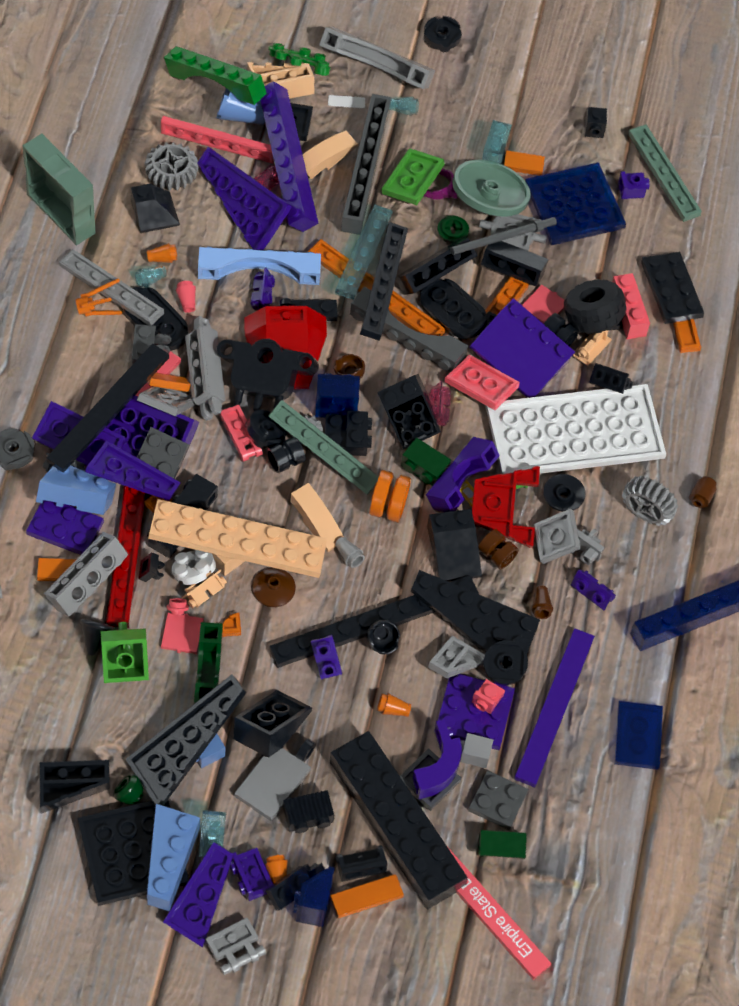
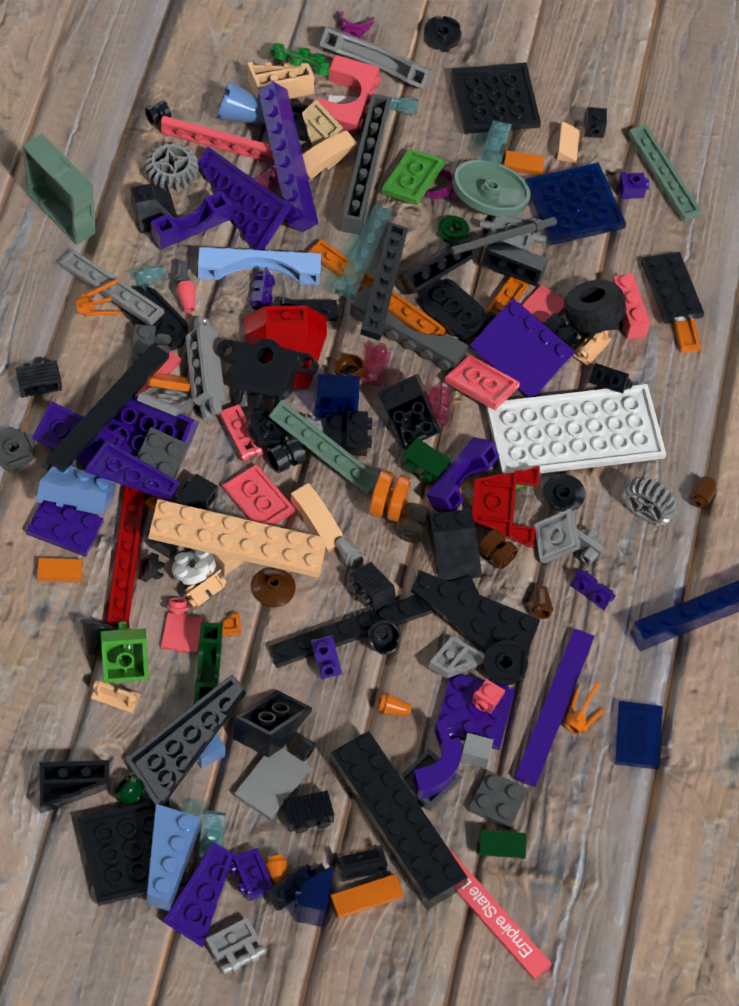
(38, 378): none -> black brick
(86, 574): light grey brick -> none
(115, 696): none -> light nougat hinge
(155, 113): none -> black wheel
(165, 253): orange cone -> none
(171, 230): none -> dark purple arch
(182, 272): none -> dark grey pin
(242, 83): green arch -> none
(258, 497): none -> coral tile
(320, 123): none -> tan wing
(355, 29): none -> magenta helmet
(360, 78): none -> coral arch
(372, 586): none -> black brick
(377, 365): none -> clear pink hinge
(412, 522): none -> clear smoke wheel
(495, 94): none -> black plate
(568, 143): none -> light nougat slope
(576, 721): none -> orange plant

